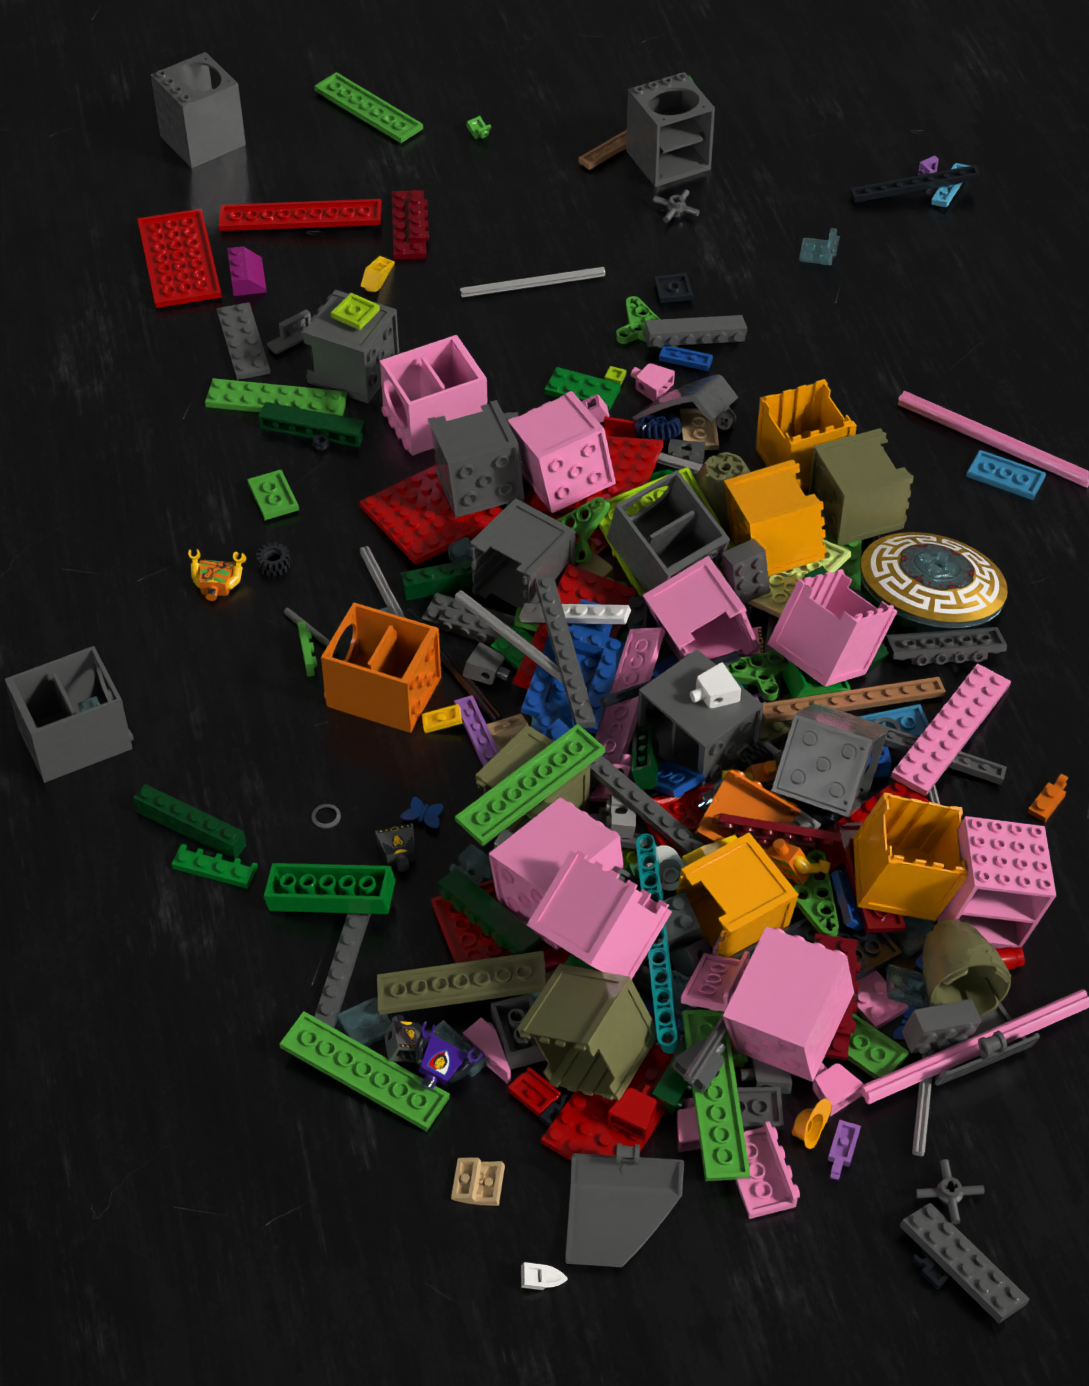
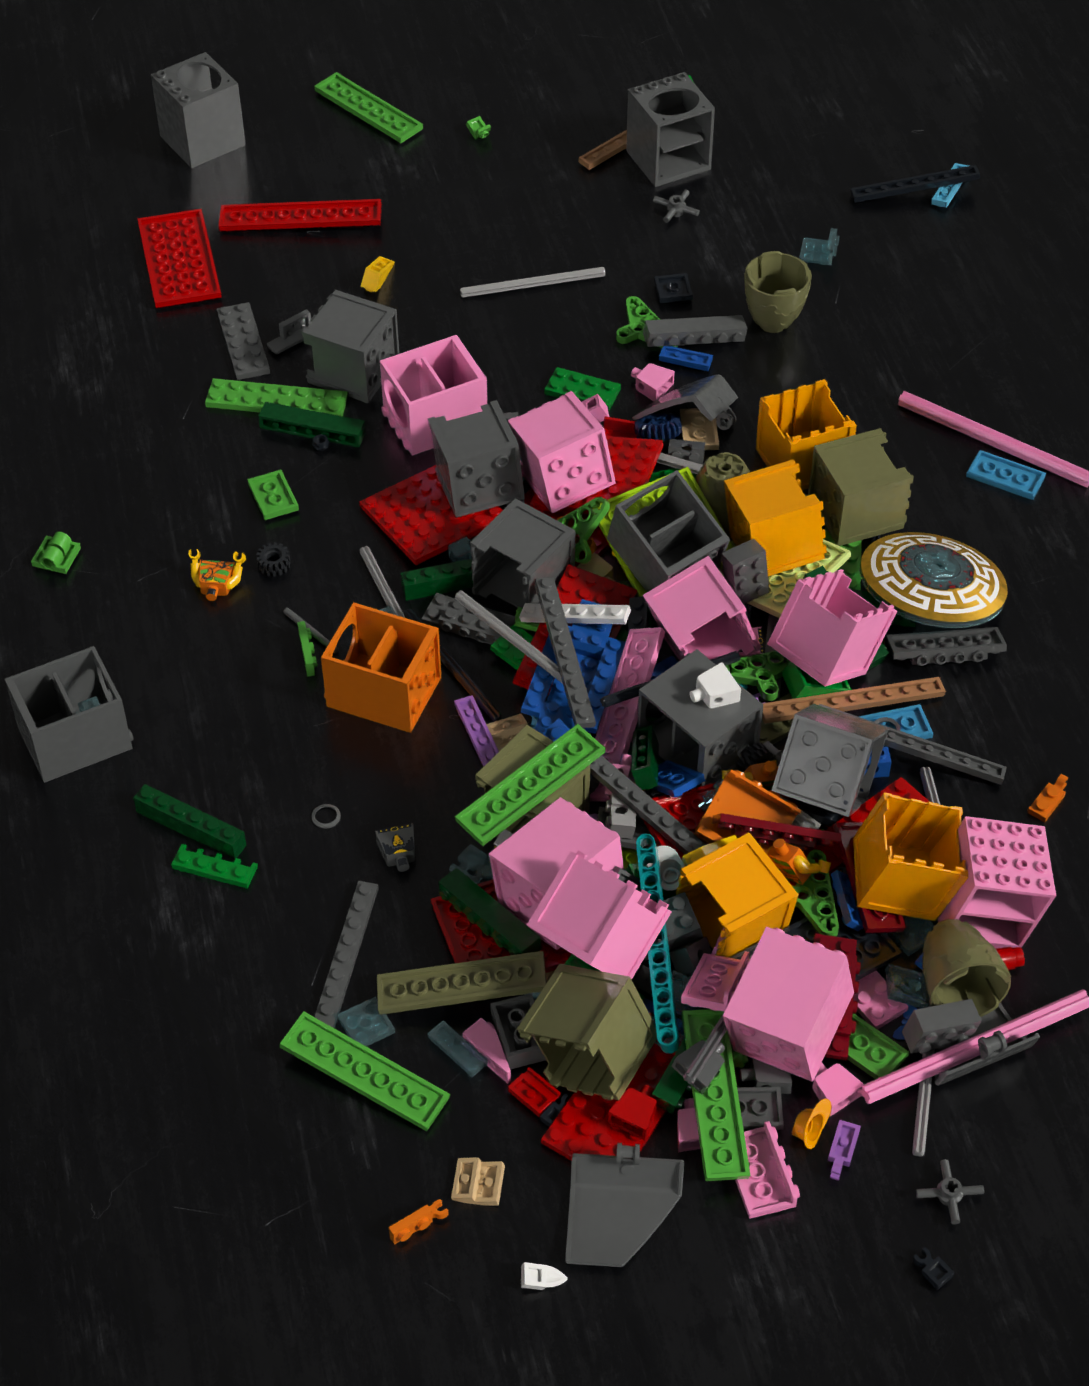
(56, 553): none -> bright green plate
(246, 271): magenta slope -> none
(329, 888): green brick -> none
(355, 311): lime plate -> none
(402, 1039): dark grey torso -> none
(409, 224): dark red plate -> none
(416, 1221): none -> orange plate
(423, 812): blue piece -> none
(441, 1060): torso -> none
(442, 718): yellow plate -> none
(485, 665): dark grey torso -> none
(615, 375): lime plate -> none
(776, 289): none -> olive piece
(928, 166): medium lavender bracket -> none
(950, 730): bright pink plate -> none
(964, 1262): dark grey plate -> none

